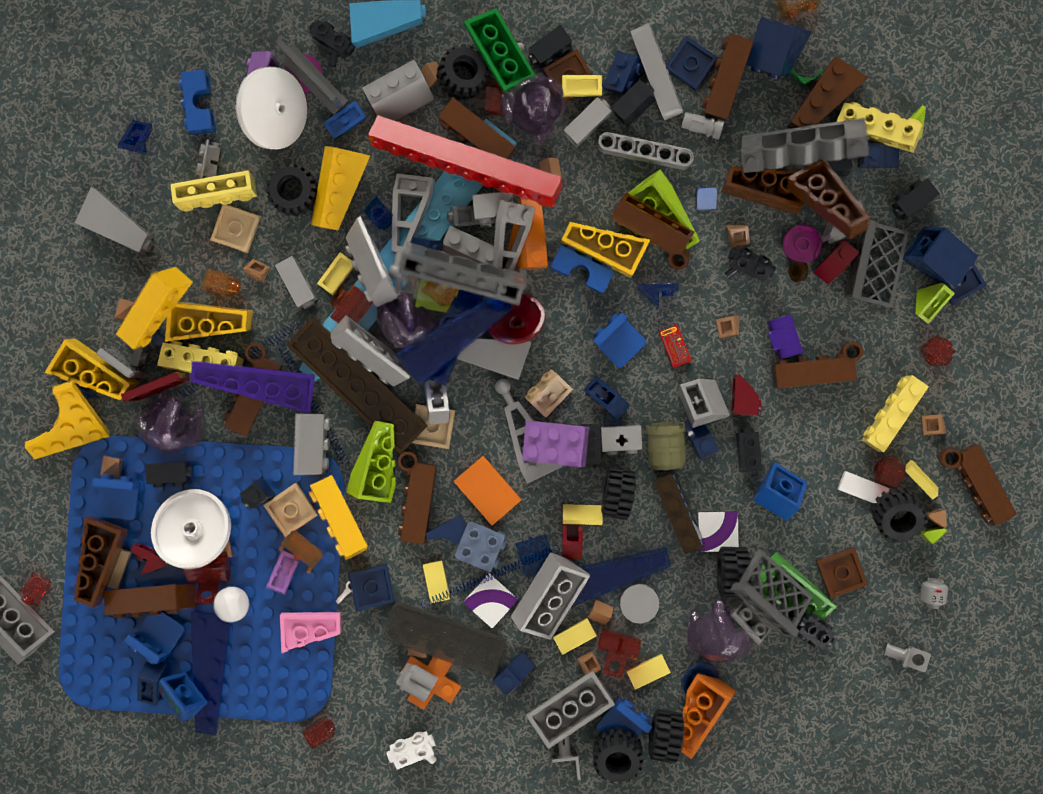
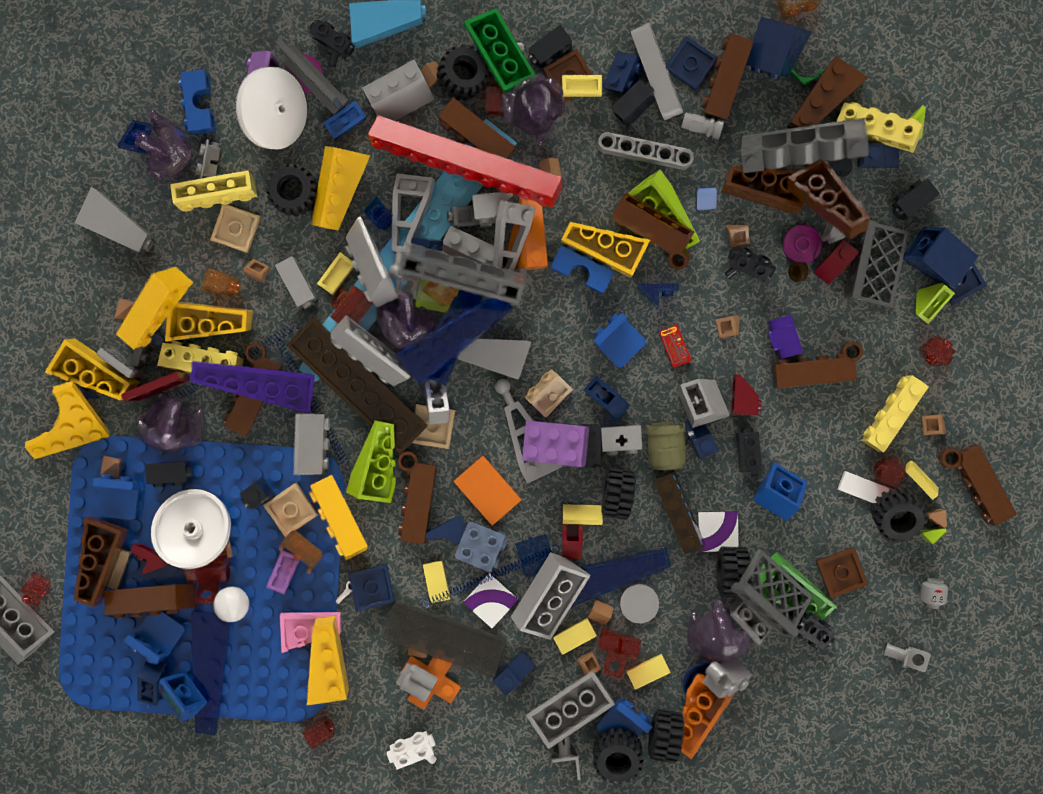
(168, 151): none -> clear purple piece
(327, 667): none -> yellow wedge
(528, 317): dark red dish -> none
(587, 122): light grey brick -> none
(726, 678): none -> light grey hinge

